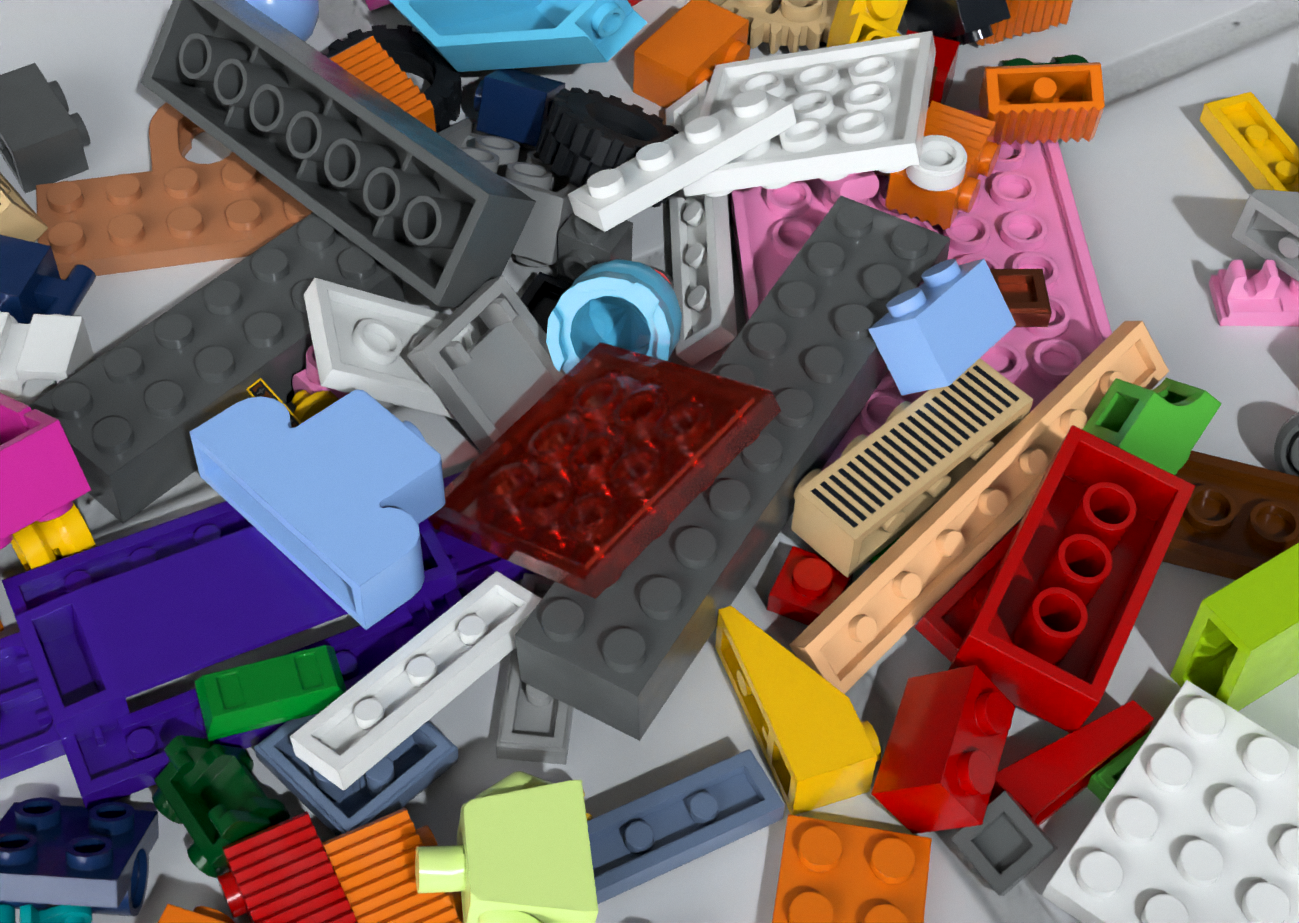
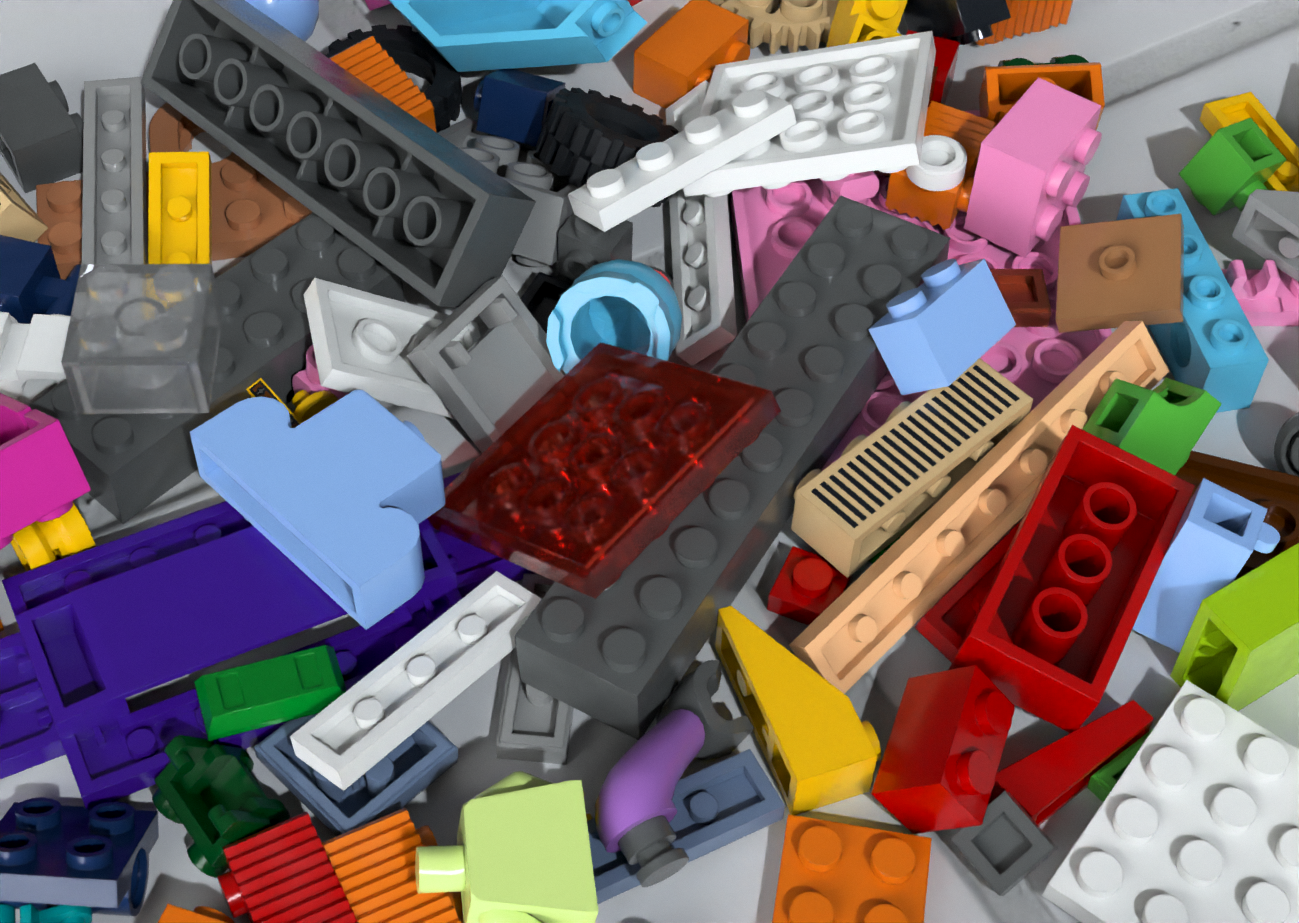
(114, 172): none -> light grey plate
(143, 339): none -> clear brick
(180, 208): none -> yellow plate
(640, 787): none -> piece
(1033, 167): none -> bright pink brick
(1120, 273): none -> medium nougat plate
(1203, 557): none -> light blue brick
(1215, 340): none -> medium azure brick
(1232, 167): none -> bright green brick

